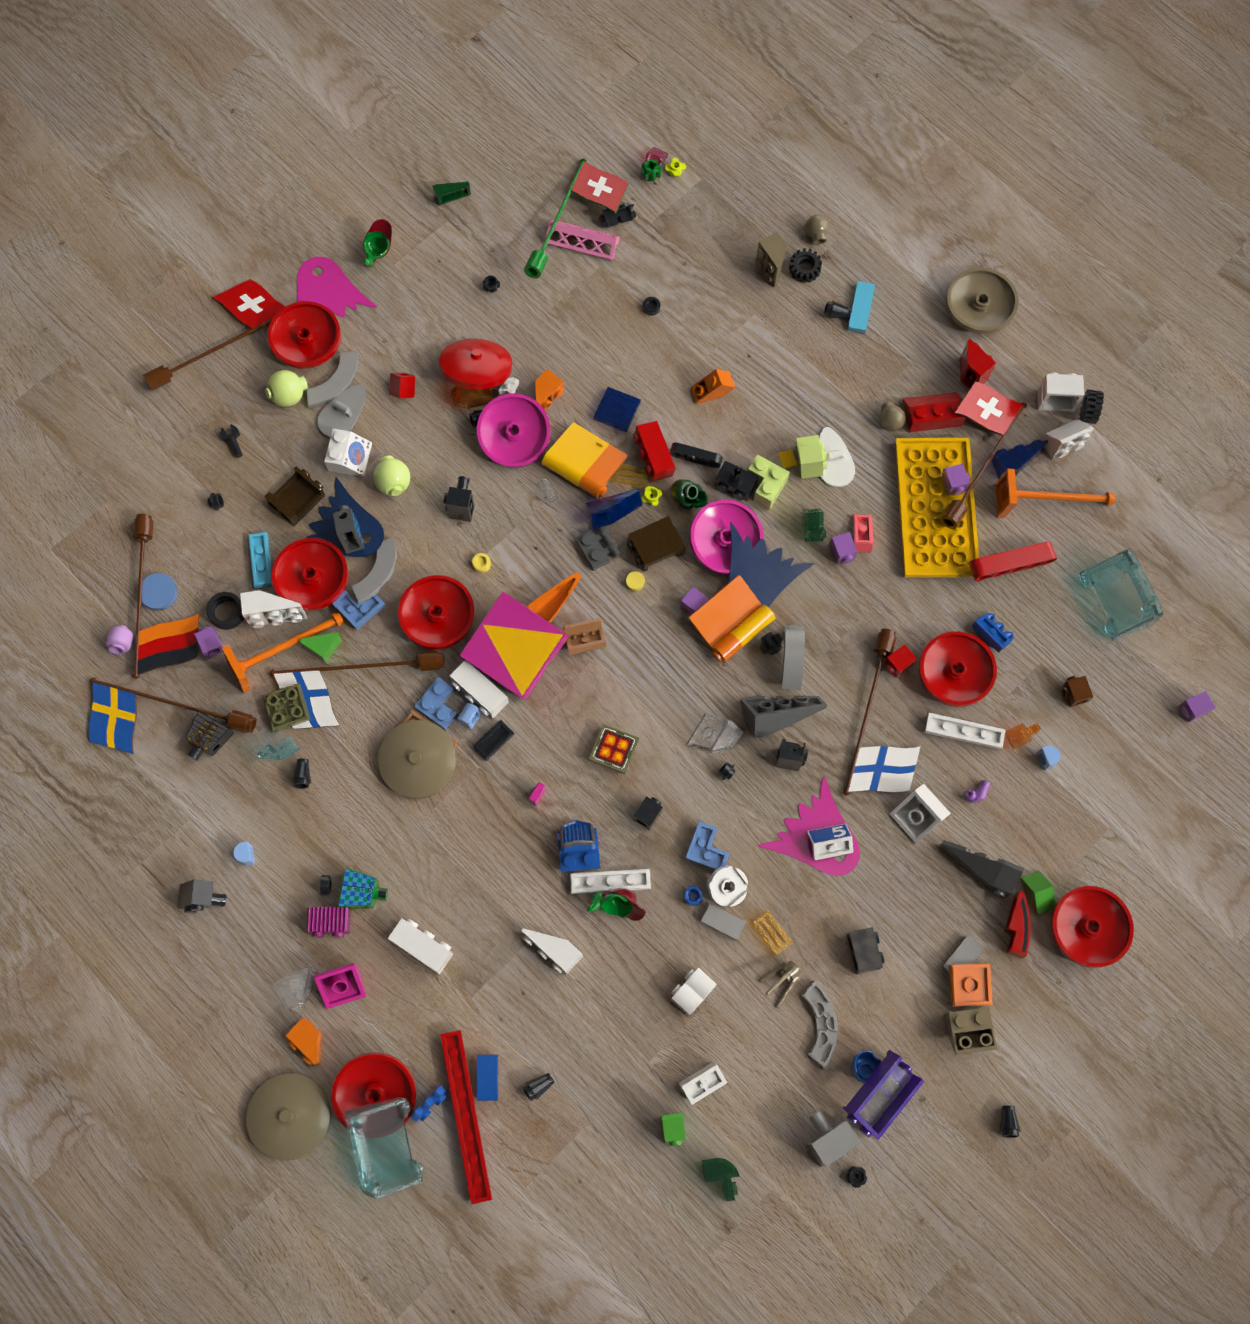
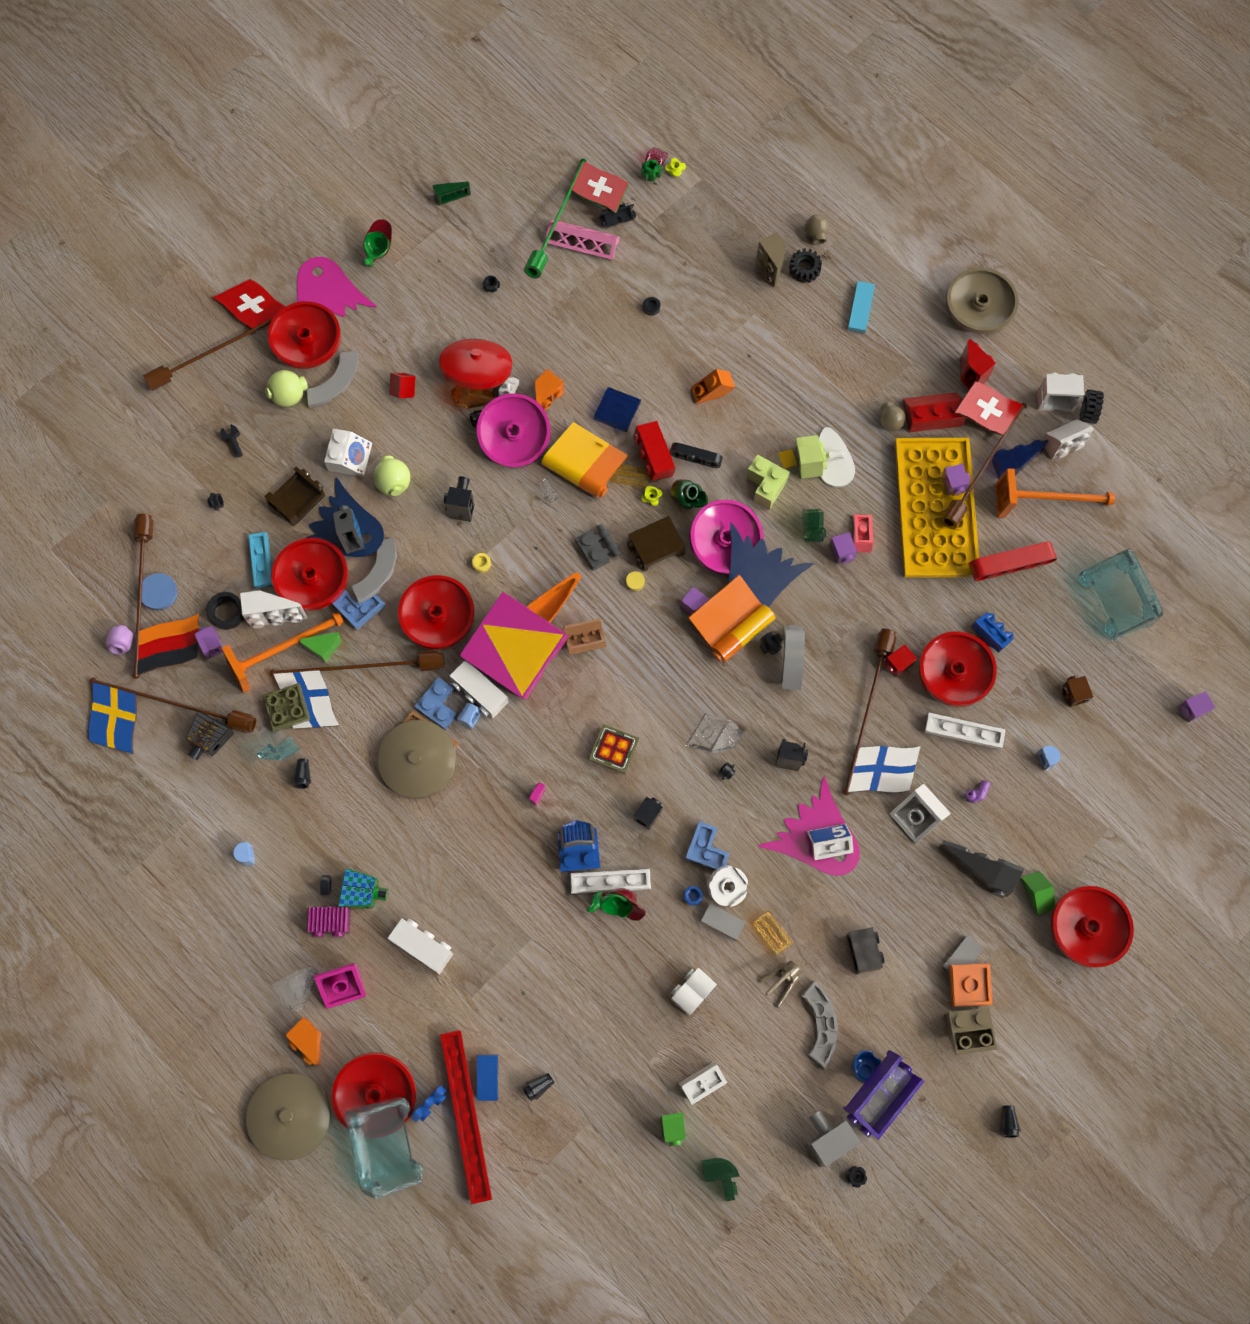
(197, 895): black brick -> none
(342, 411): light grey shield -> none
(493, 740): black tile -> none
(558, 950): white slope -> none
(613, 508): clear blue slope -> none
(735, 481): black brick -> none
(771, 715): dark grey wedge -> none
(837, 310): black cone -> none
(1019, 926): red slope -> none
(1020, 735): clear orange plate -> none

